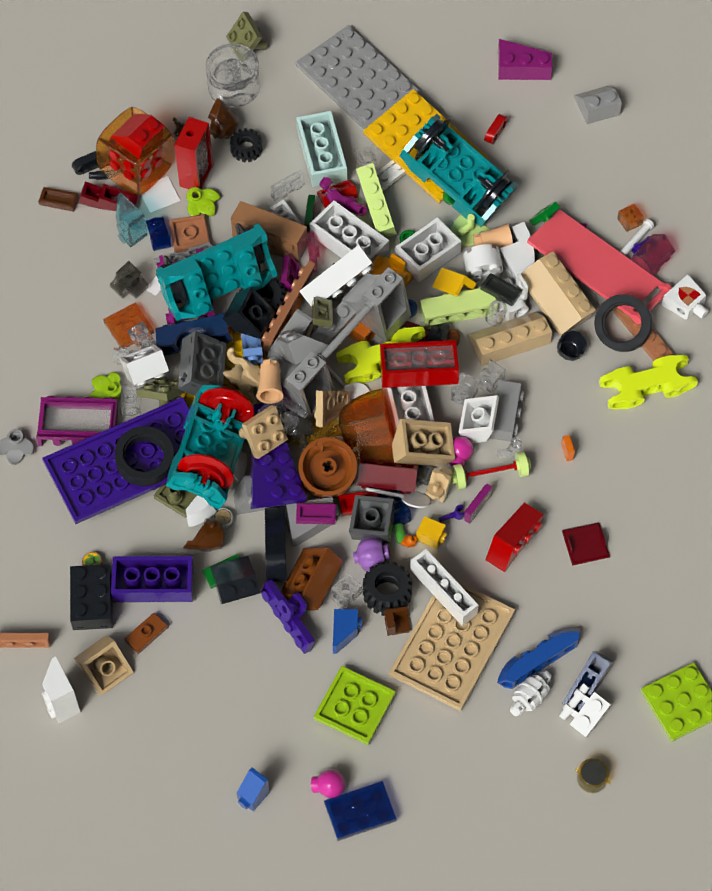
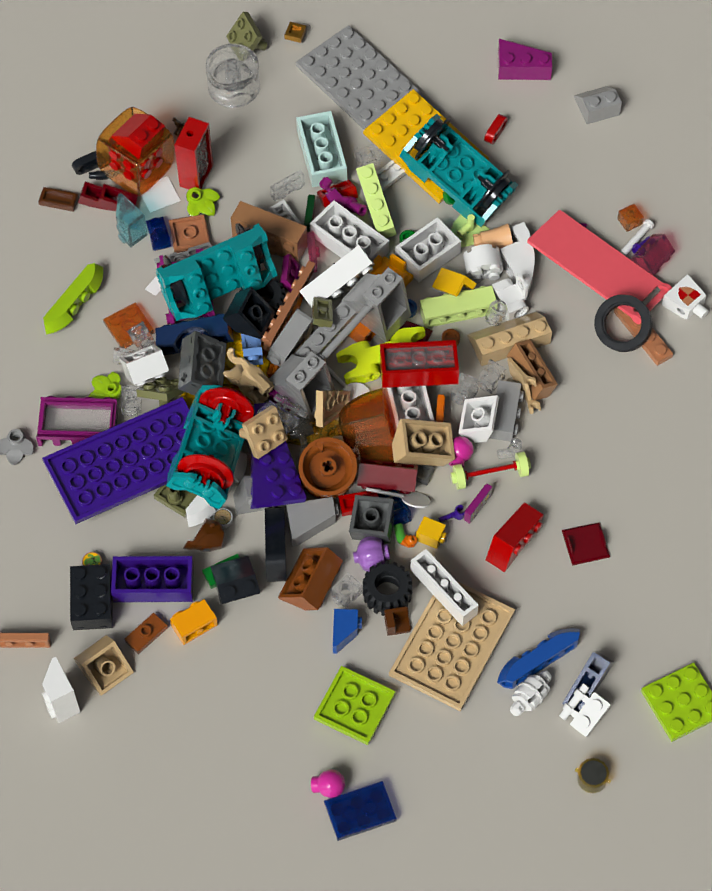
(76, 294): none -> lime brick
(129, 280): clear smoke brick -> none
(141, 434): black tyre -> none
(193, 621): none -> light orange brick
(223, 120): reddish brown helmet -> none
(245, 153): black tyre -> none
(252, 790): slope -> none
(270, 386): light nougat plant -> none
(289, 612): dark purple plate -> none
(295, 32): none -> pearl gold plate
(297, 346): light grey slope -> none
(315, 513): magenta tile -> none
(438, 332): black plate -> none
(439, 484): tan hips -> none
(440, 408): none -> orange tile
(501, 289): pearl dark grey tile -> none
(520, 377): none -> tan flag
(532, 364): none -> medium nougat brick
(544, 214): green plate -> none
(557, 293): tan slope -> none
(568, 448): orange tile -> none
(571, 345): black hair -> none
(637, 385): neon yellow piece -> none

